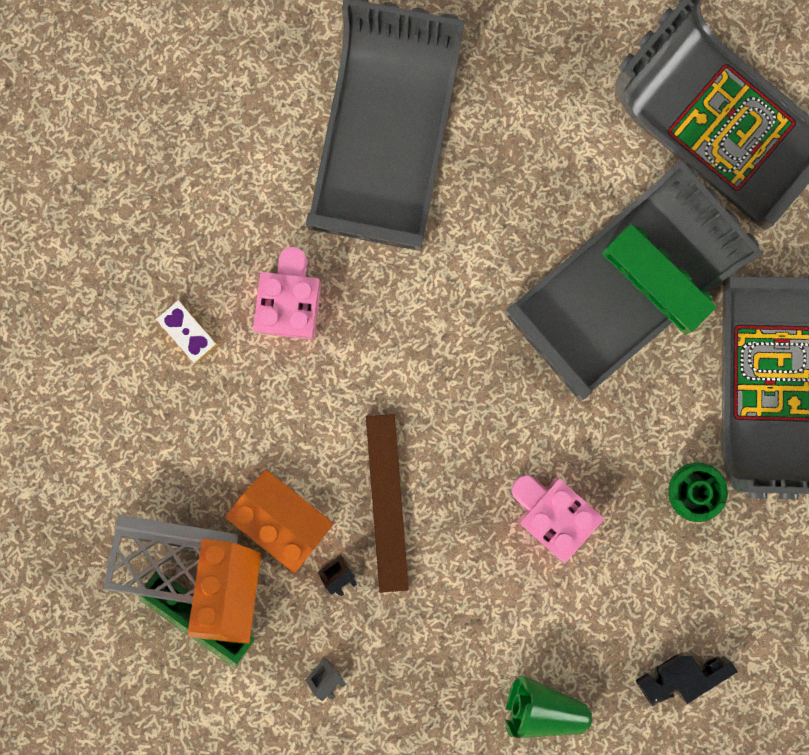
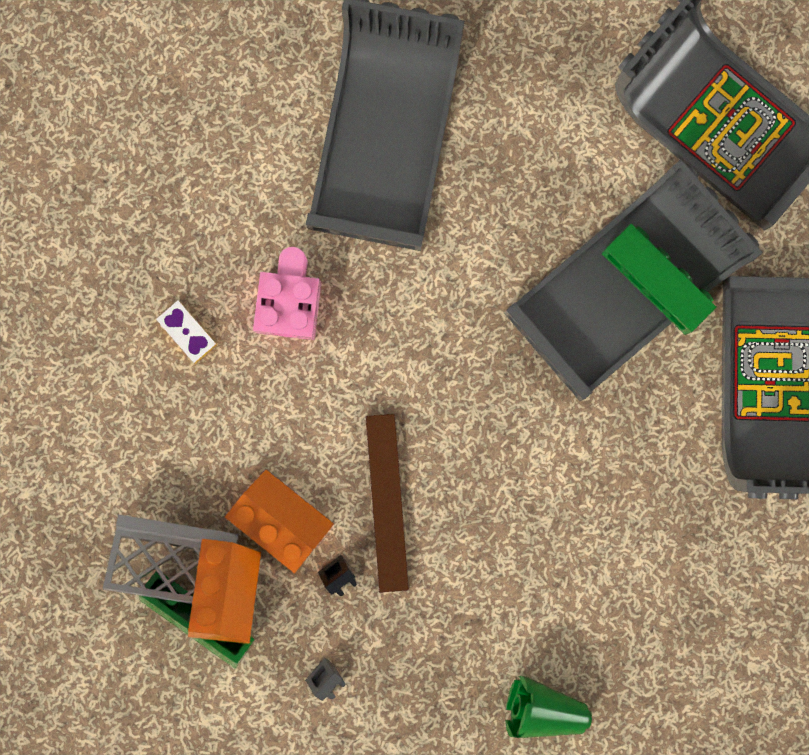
(554, 514): bright pink brick -> none
(684, 675): black plate -> none
(697, 492): green cone -> none

